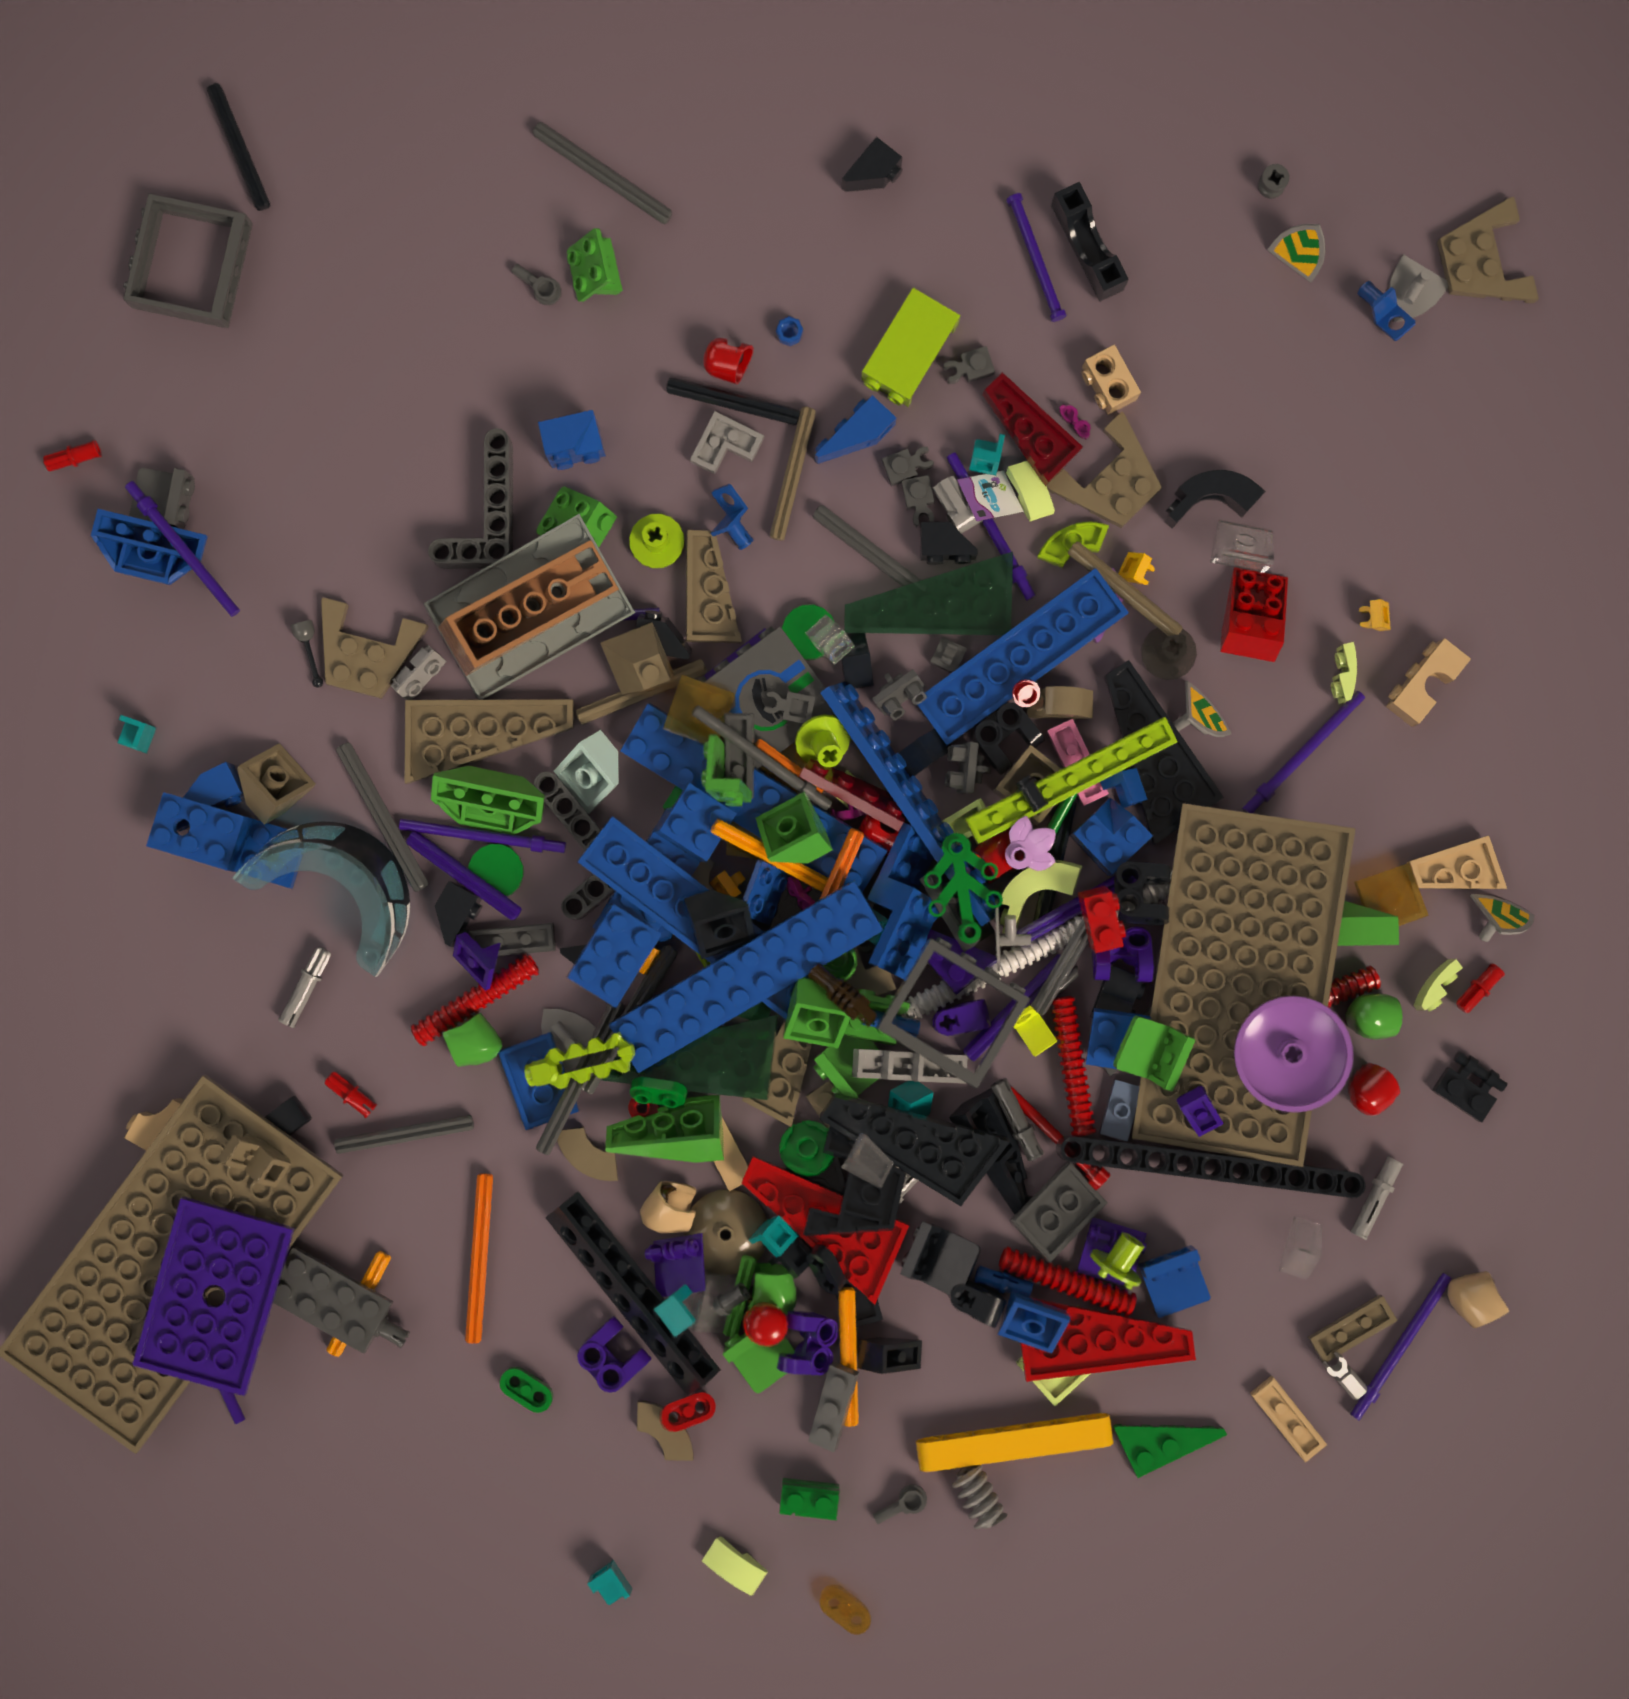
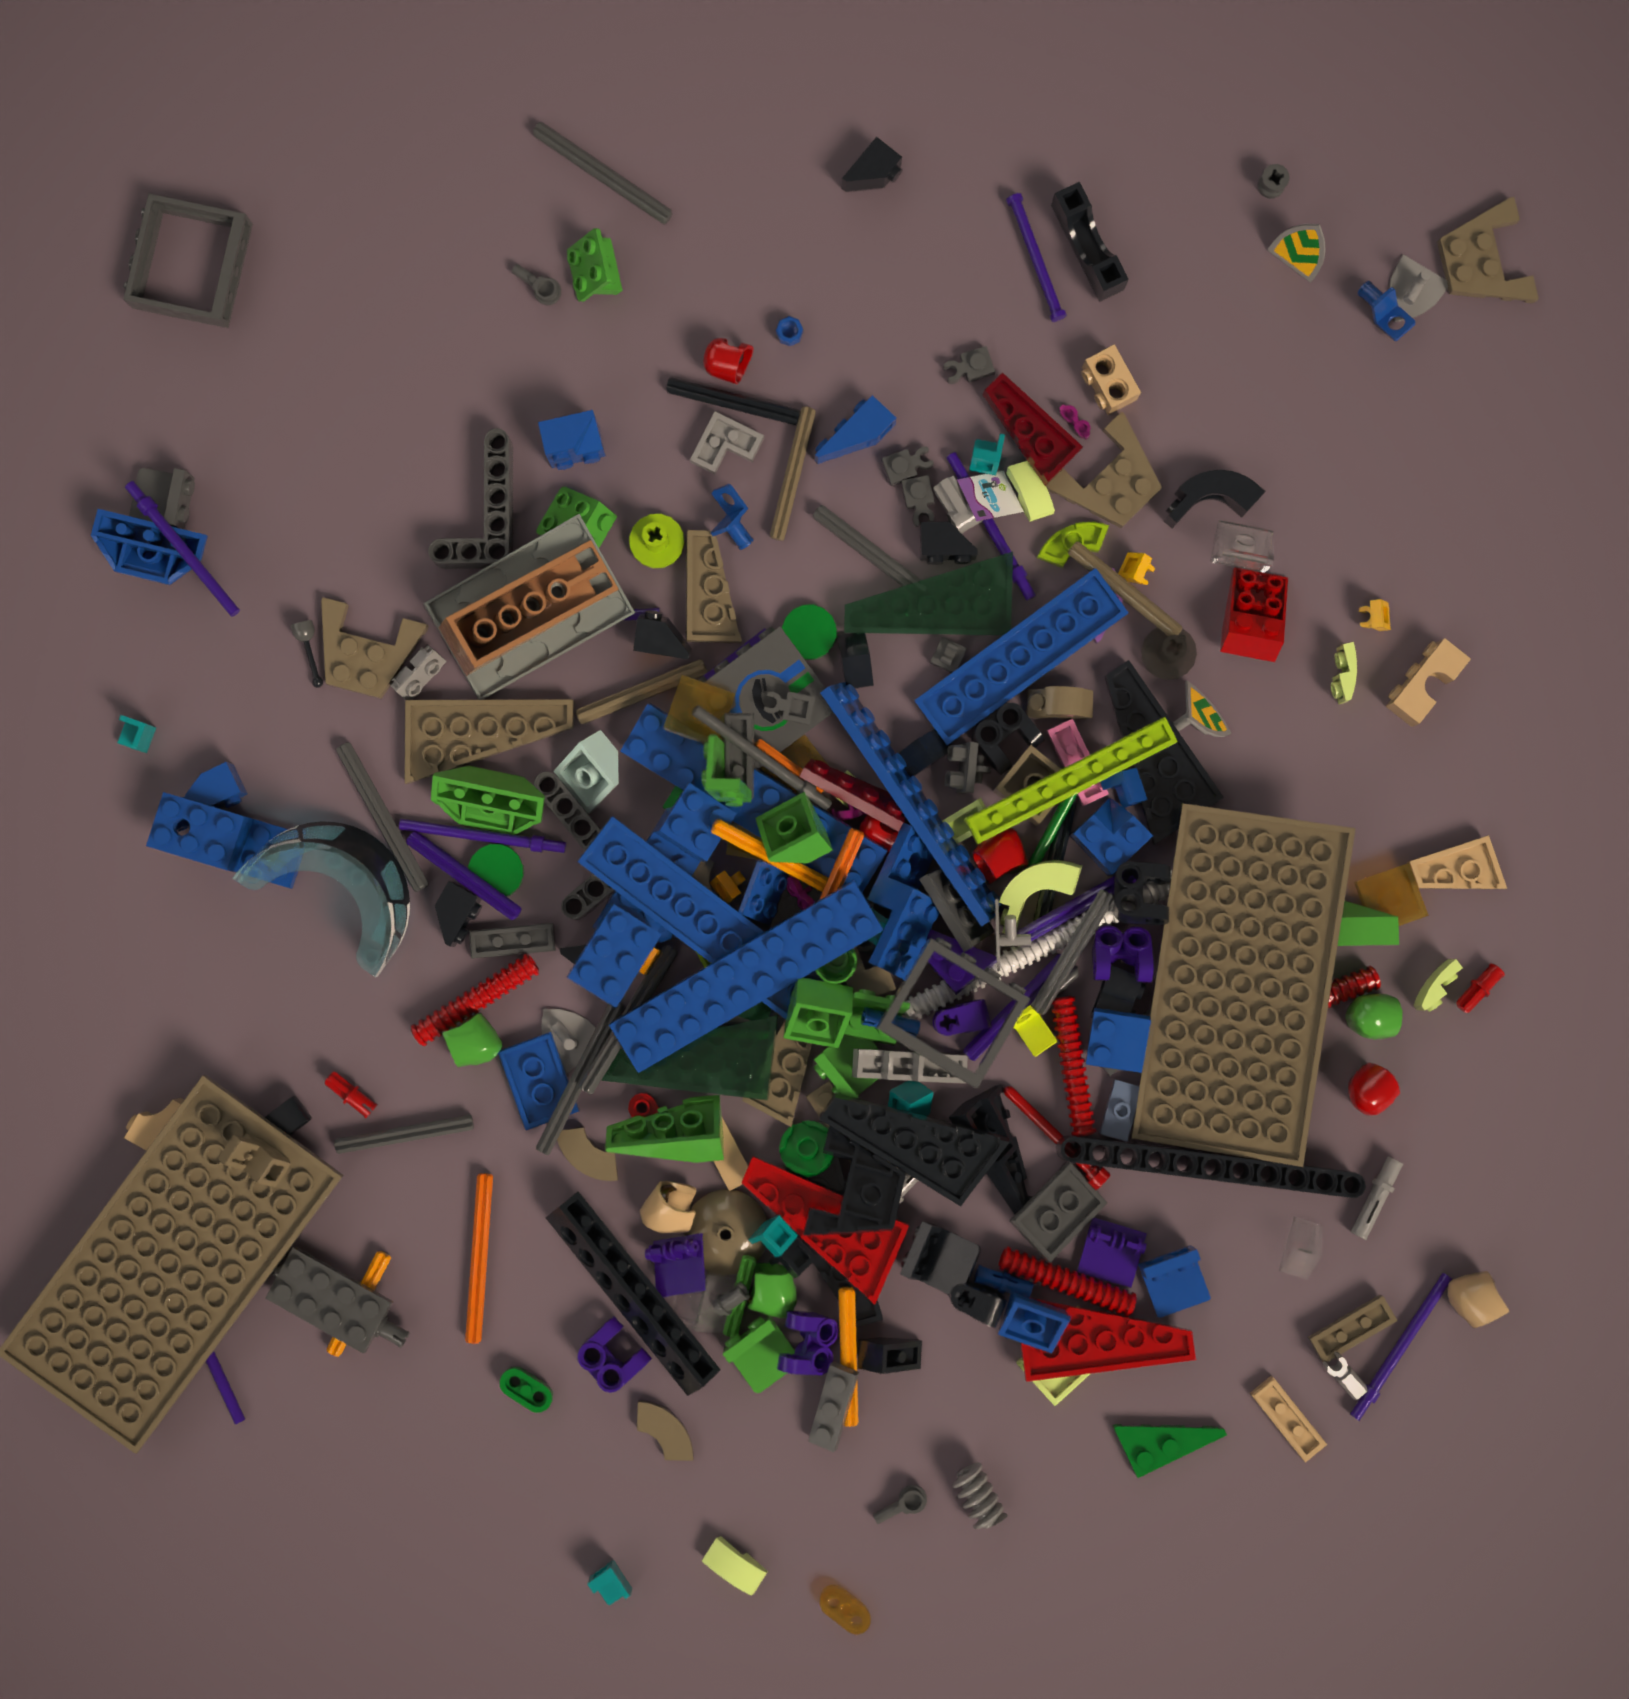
(72, 456): red axle -> none
(205, 1341): dark purple plate -> none
(238, 147): black axle -> none
(273, 783): dark tan slope -> none
(304, 987): light grey axle -> none
(477, 961): dark purple slope -> none
(550, 1069): lime sword -> none
(637, 659): dark tan slope -> none
(658, 1091): green plate -> none
(674, 1312): teal panel -> none
(686, 1412): red plate -> none
(719, 922): black slope -> none
(765, 1324): red helmet -> none
(809, 1499): green brick -> none
(822, 740): lime piece -> none
(826, 1269): black beam -> none
(830, 639): clear brick -> none
(843, 995): dark brown hinge -> none
(868, 1161): clear slope -> none
(898, 691): dark grey hips -> none
(909, 347): lime panel -> none
(962, 883): green plant -> none
(1014, 1442): yellow beam -> none
(1021, 1128): dark grey pin -> none
(1026, 693): plate -> none
(1031, 793): black pin -> none
(1034, 844): lavender plate -> none
(1101, 920): red brick -> none
(1120, 1260): lime piece -> none
(1154, 1052): bright green bracket -> none
(1199, 1111): dark purple slope -> none
(1266, 790): dark purple bar -> none
(1293, 1053): medium lavender dish -> none
(1463, 1093): black plate -> none
(1502, 916): shield -> none

